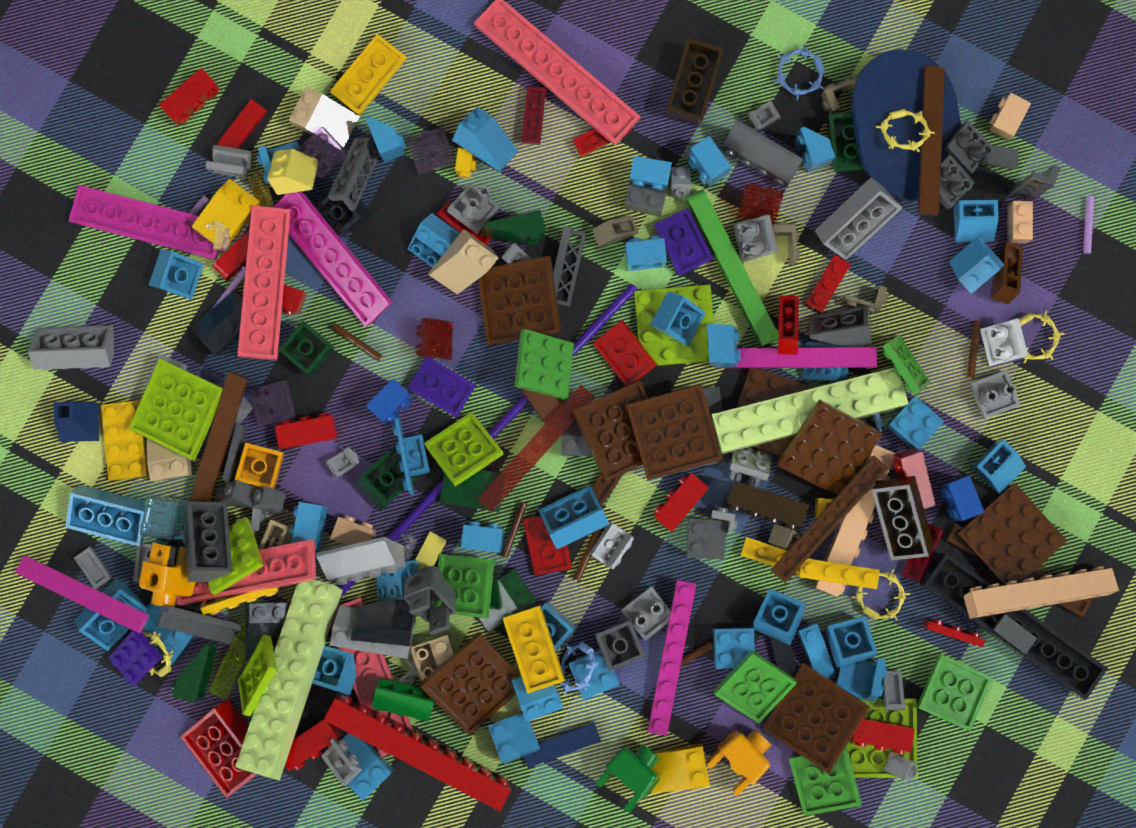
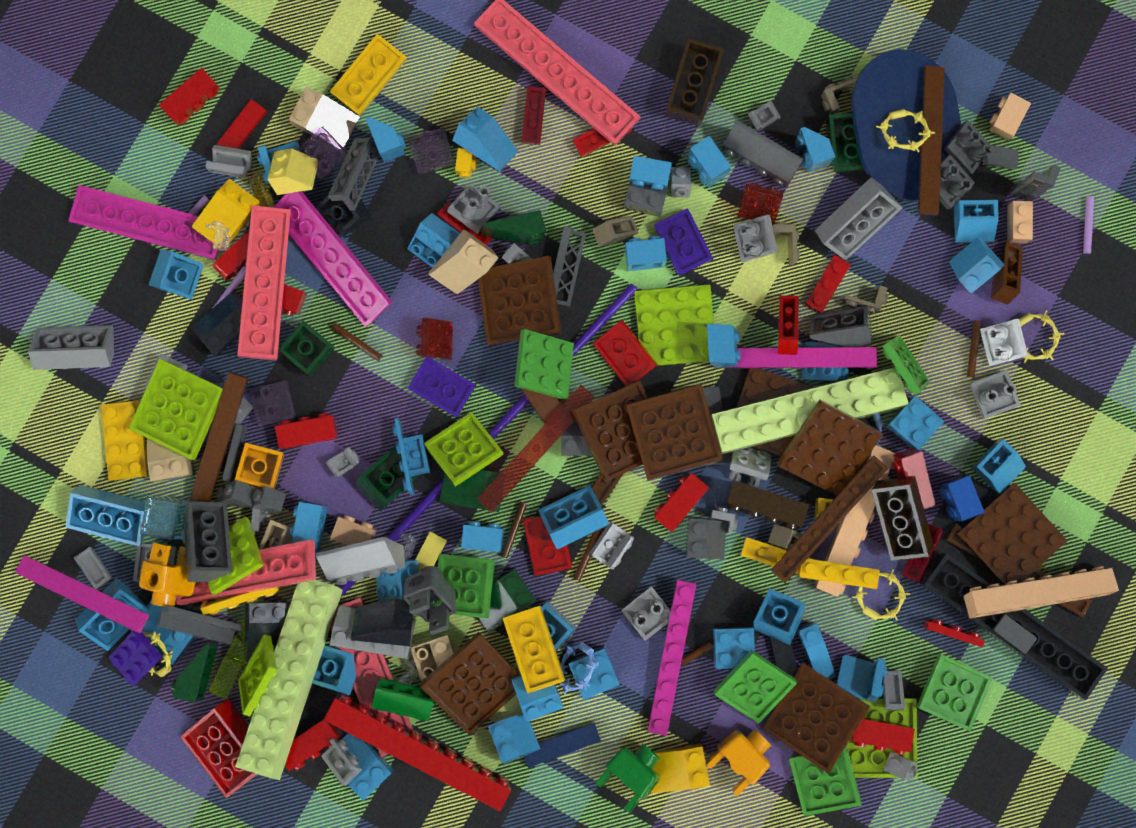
(77, 421): dark blue slope -> none
(390, 402): blue brick -> none
(619, 645): dark grey slope -> none
(678, 318): dark azure slope -> none
(732, 268): bright green beam -> none
(819, 66): medium blue piece -> none
(850, 641): dark azure brick -> none

